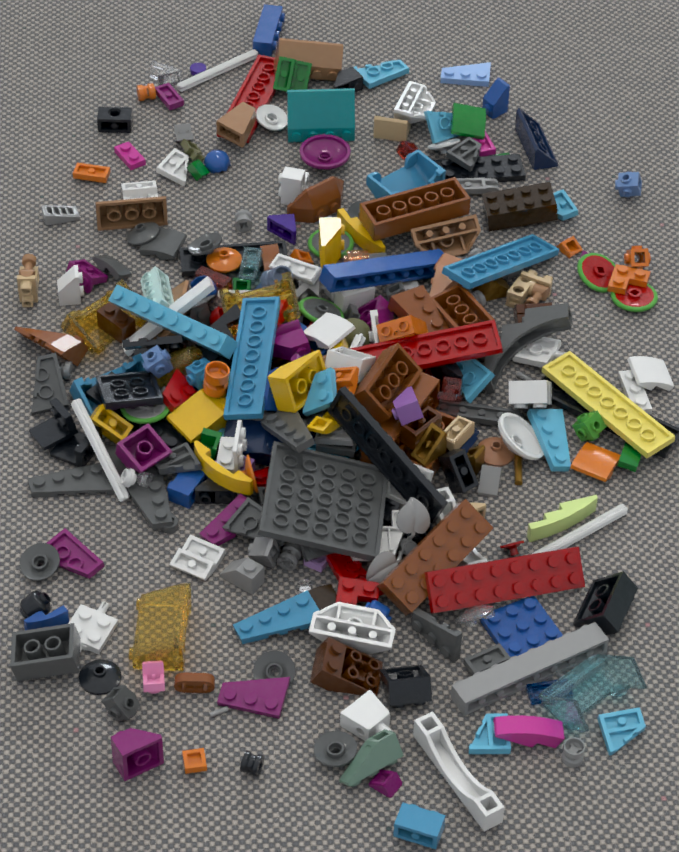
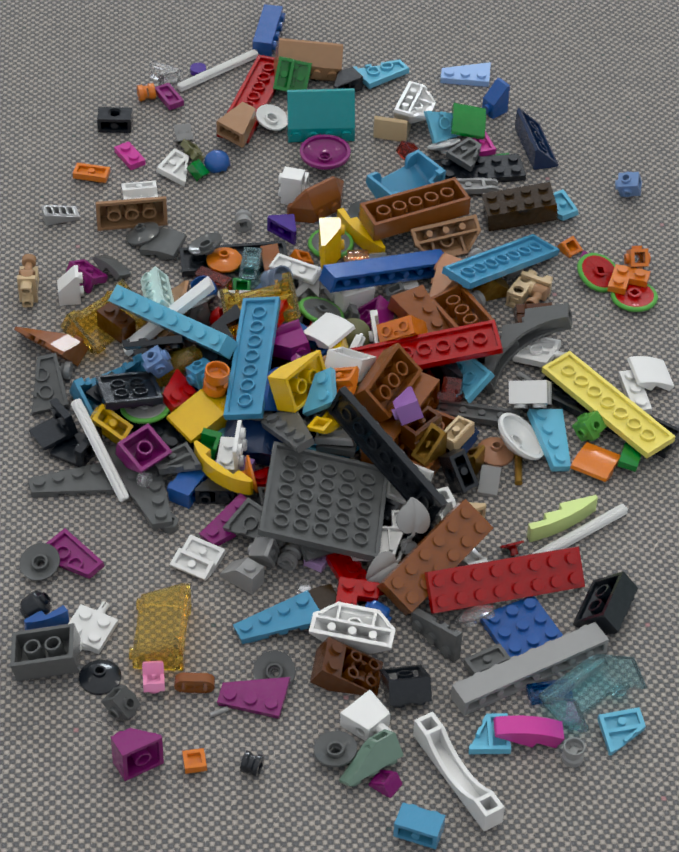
(128, 477): white plate -> none

